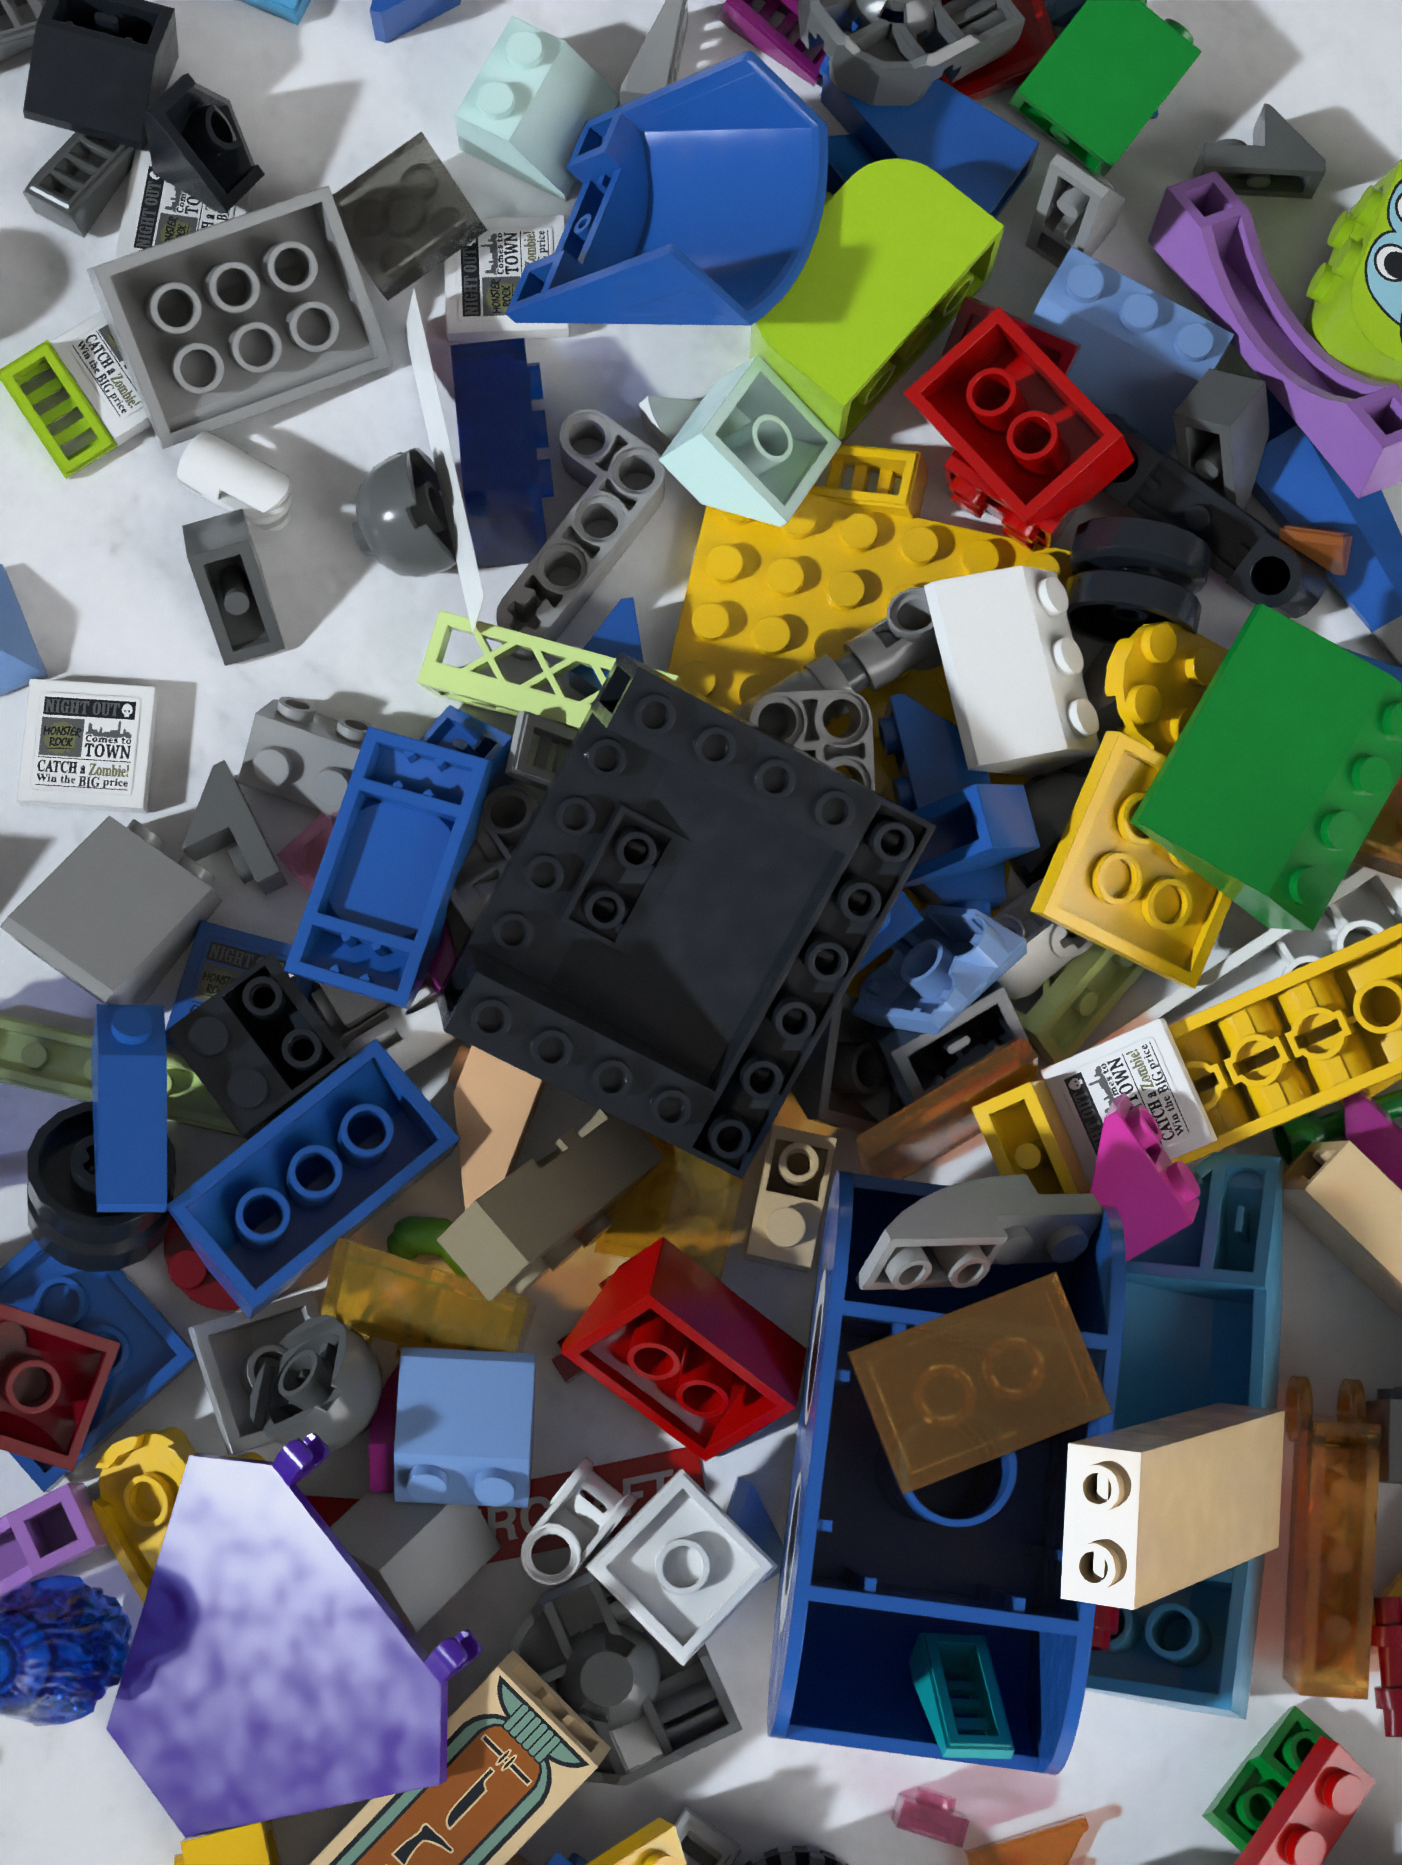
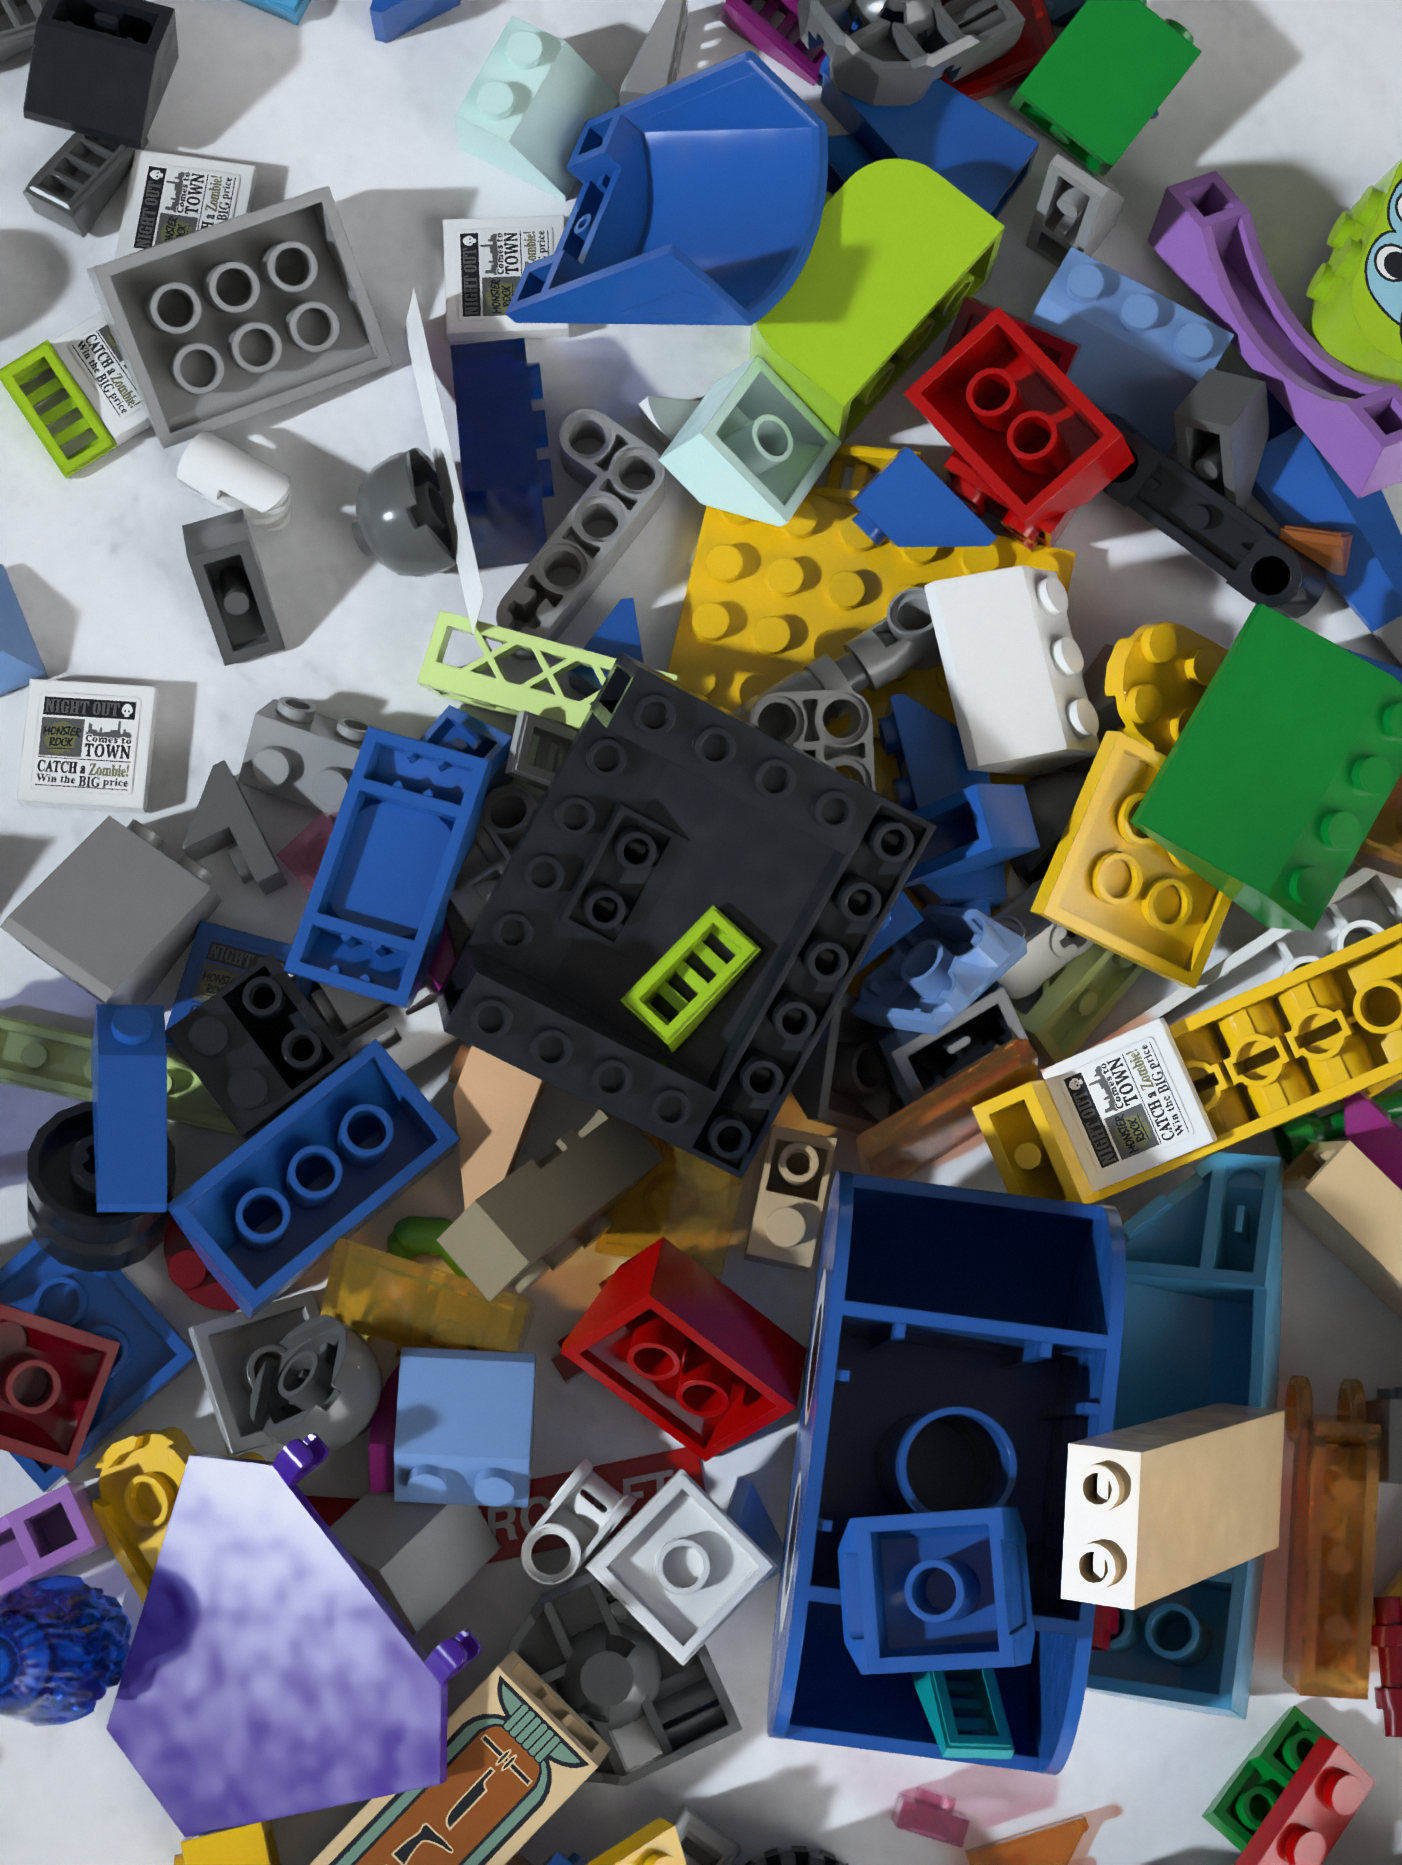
(200, 145): black slope -> none
(406, 216): clear smoke plate -> none
(656, 980): none -> lime slope
(916, 508): none -> blue slope
(936, 1591): none -> blue slope
(974, 1224): light grey slope -> none
(979, 1382): clear orange tile -> none
(1134, 576): black wheel -> none
(1141, 1179): dark pink slope -> none
(1274, 166): dark grey slope -> none

